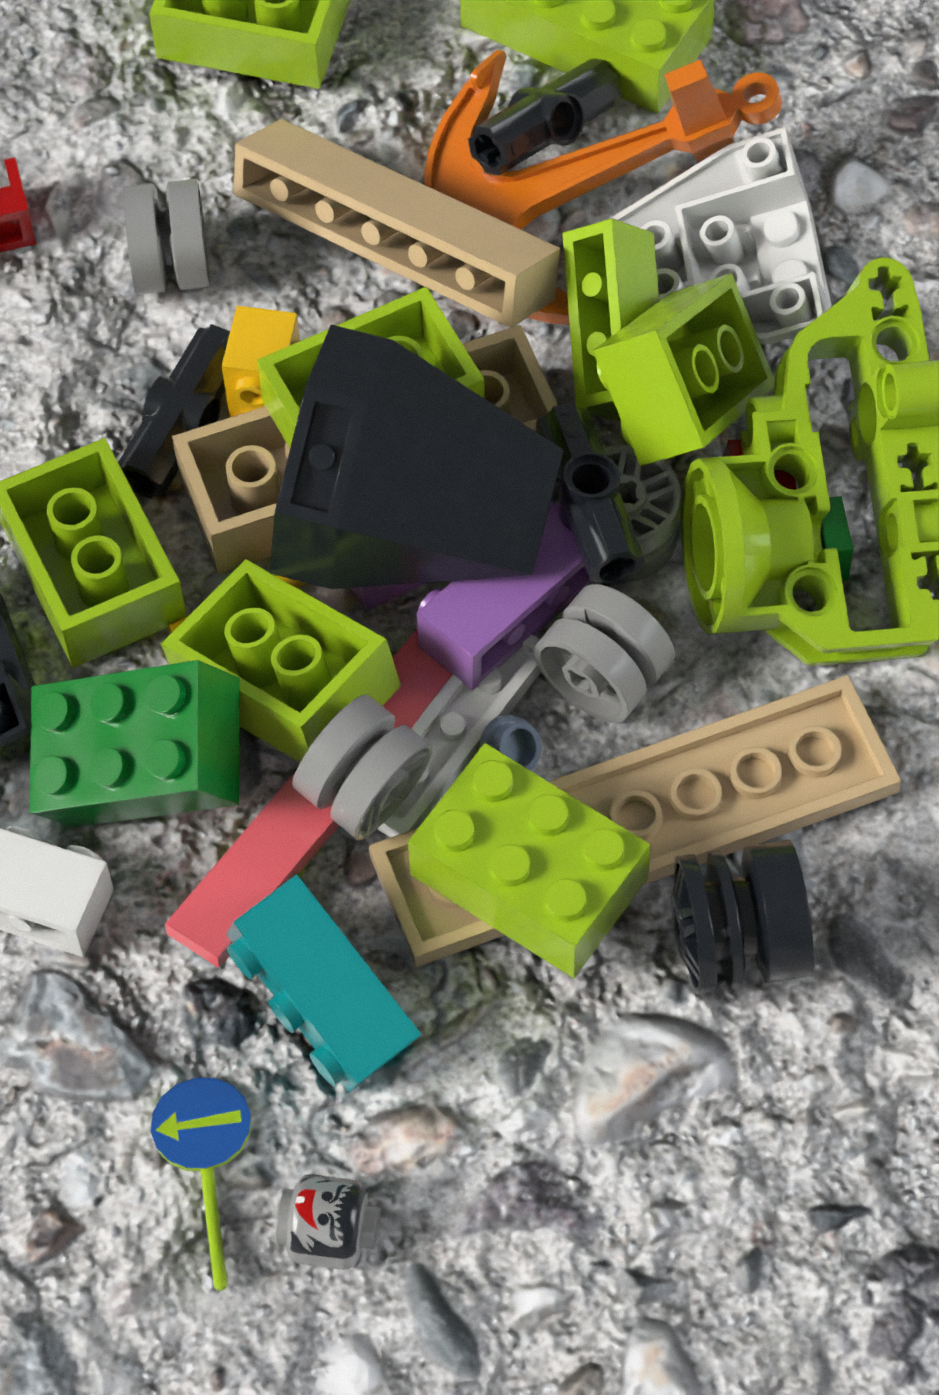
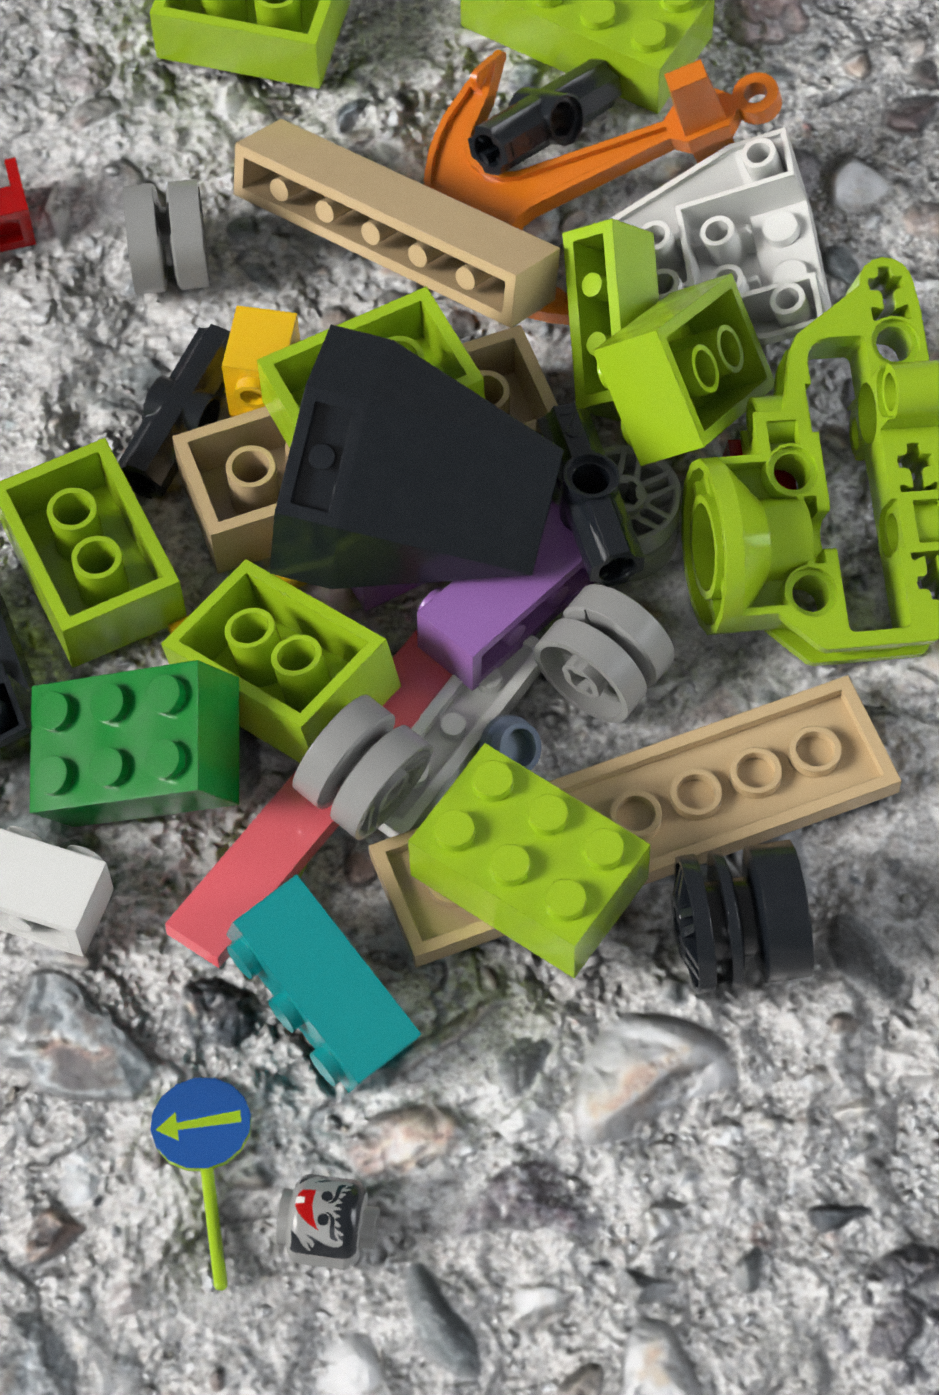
(836, 534): green tile -> none

